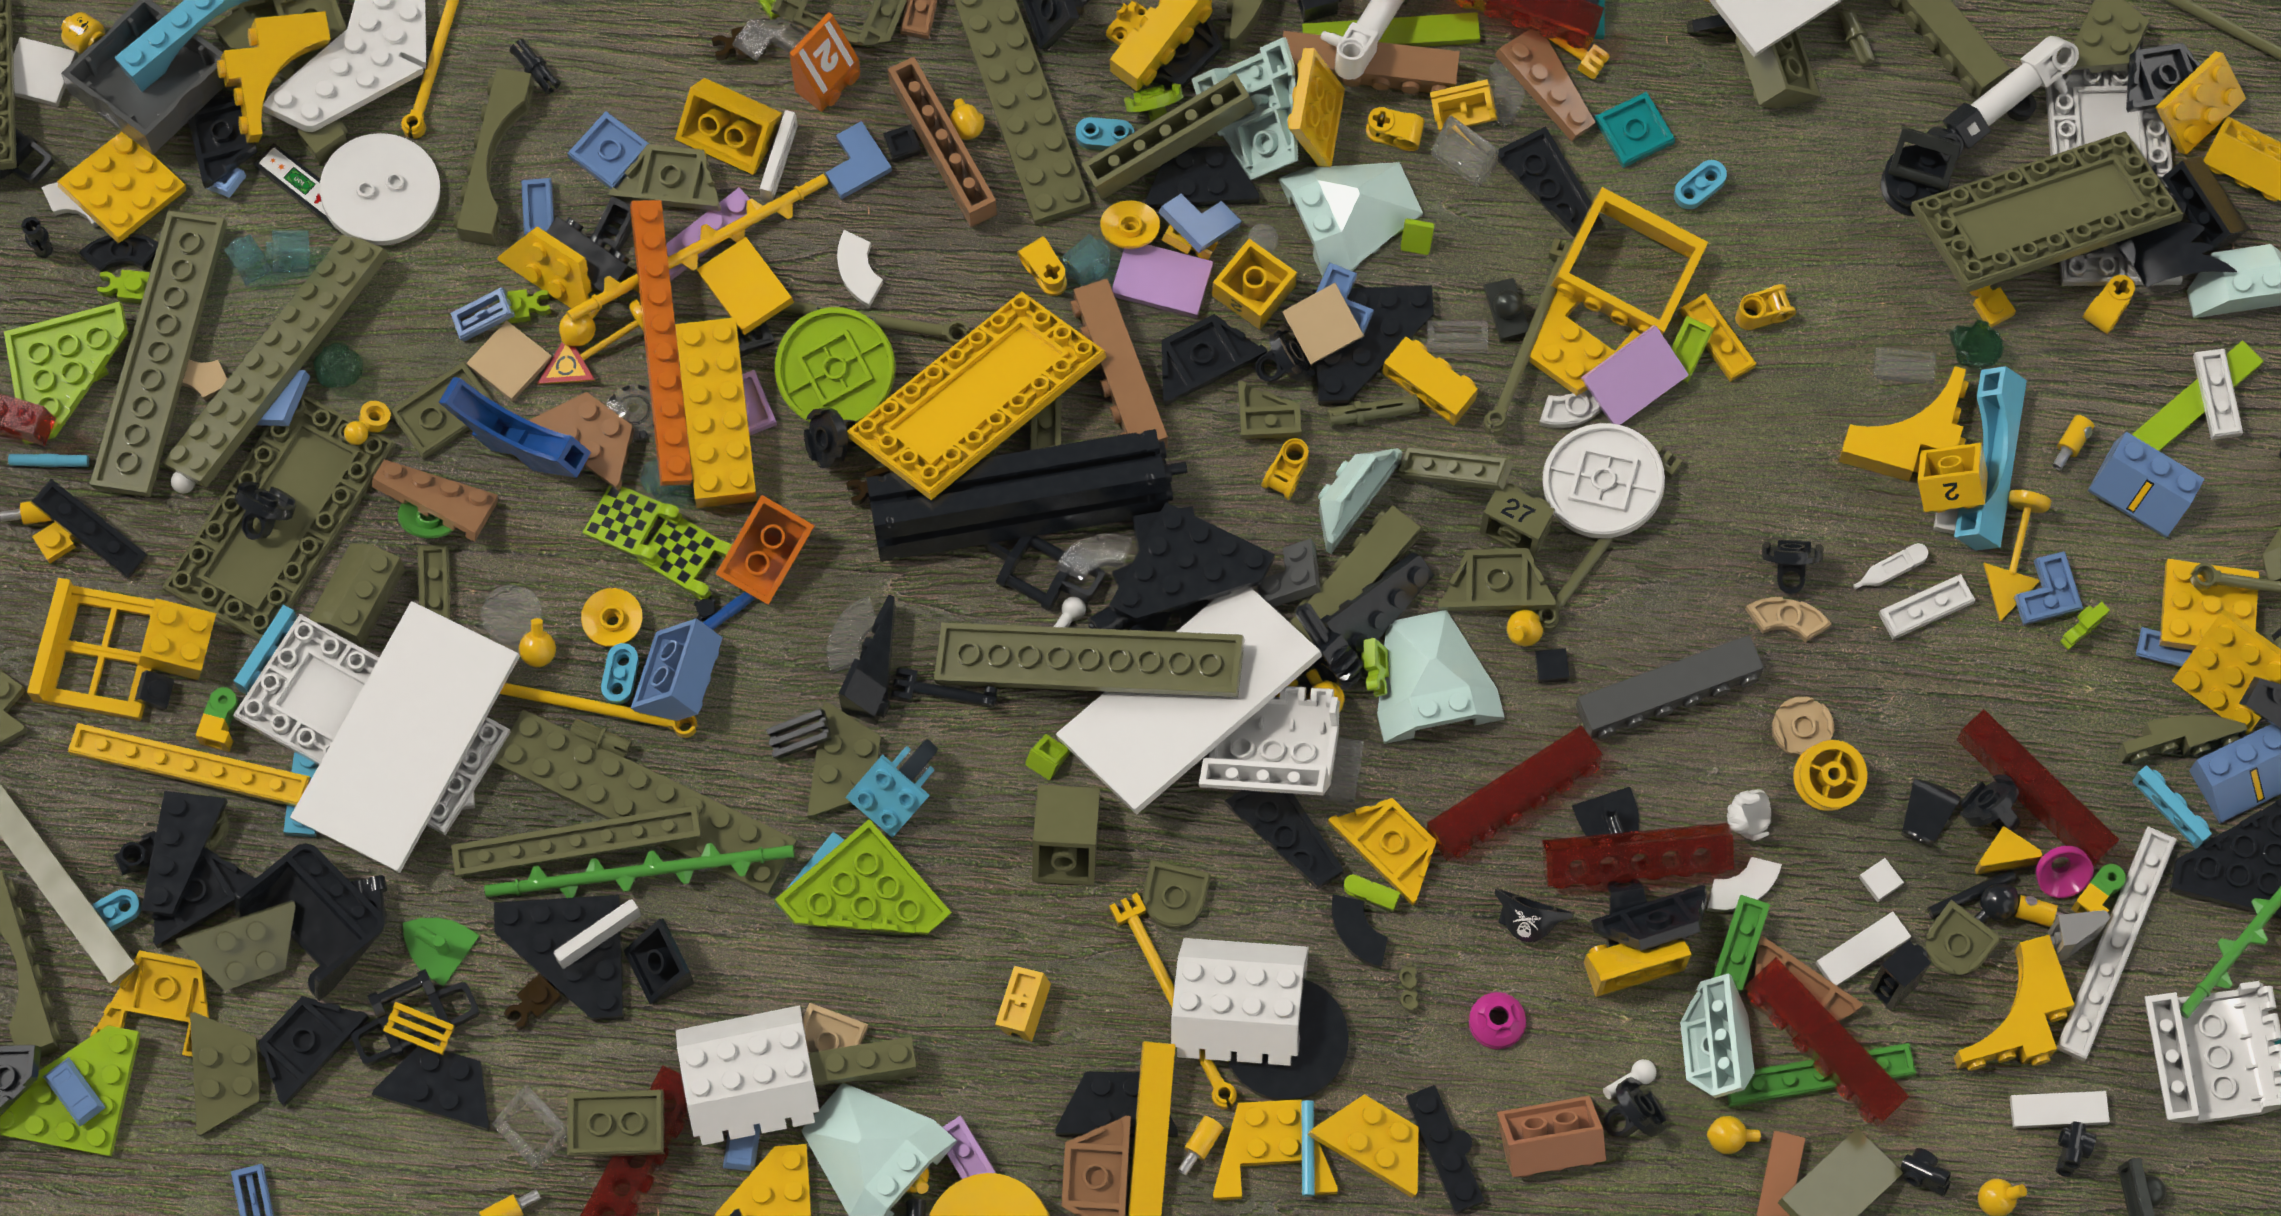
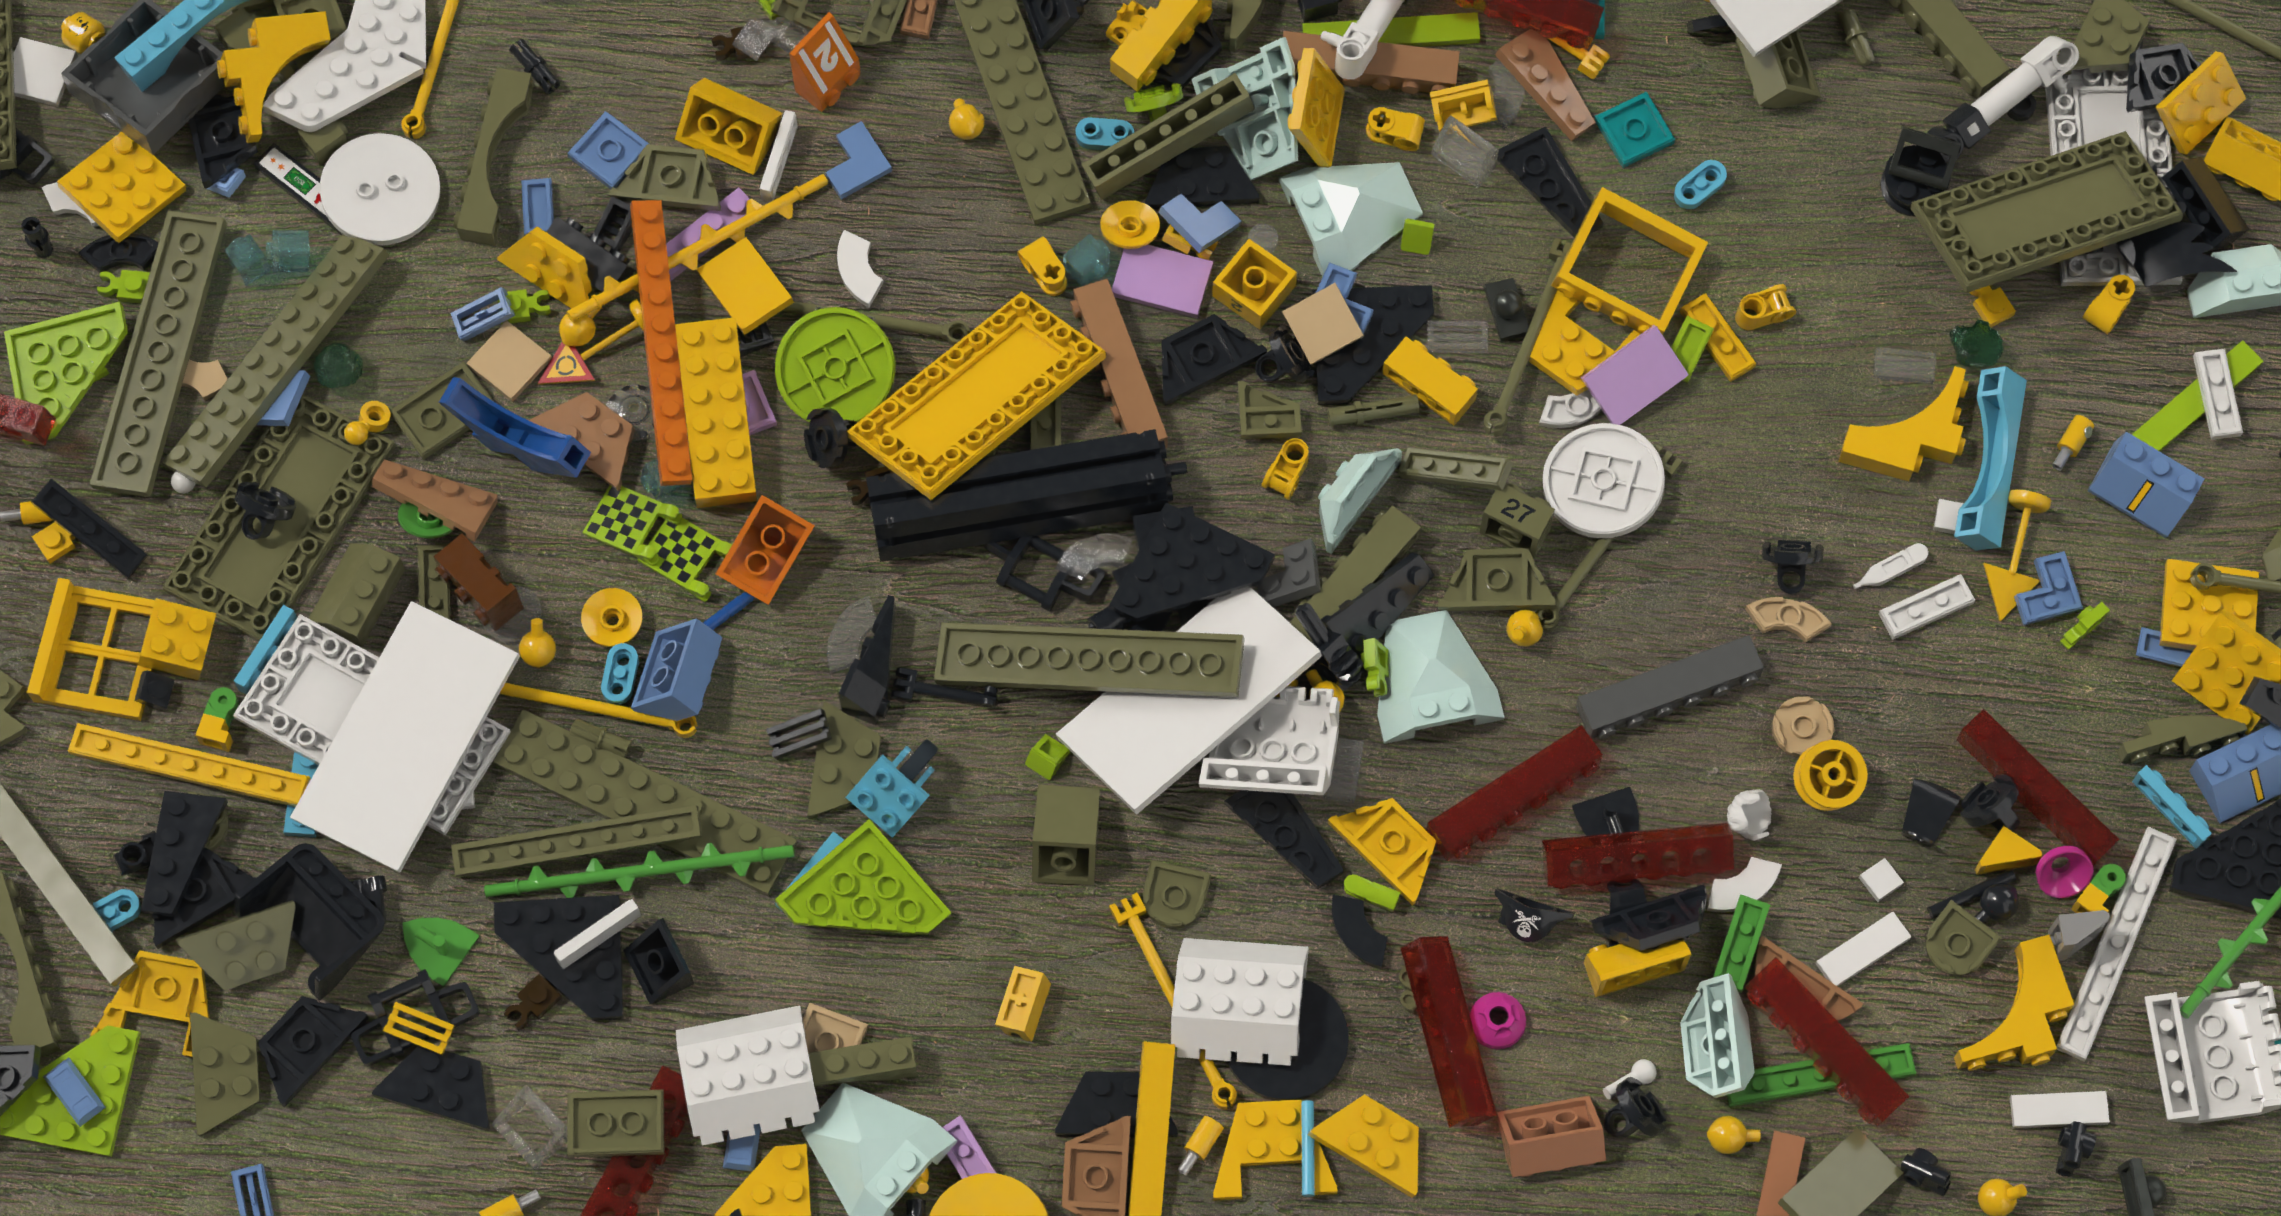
(48, 460): medium azure piece -> none
(478, 583): none -> reddish brown wedge
(705, 608): black piece -> none
(902, 143): black tile -> none
(942, 142): medium nougat brick -> none
(1073, 610): white bar -> none
(1446, 1149): black hinge -> none
(1448, 1031): none -> clear red brick
(1552, 665): black tile -> none
(1900, 974): black brick -> none
(1952, 477): yellow brick -> none
(2036, 911): yellow piece -> none

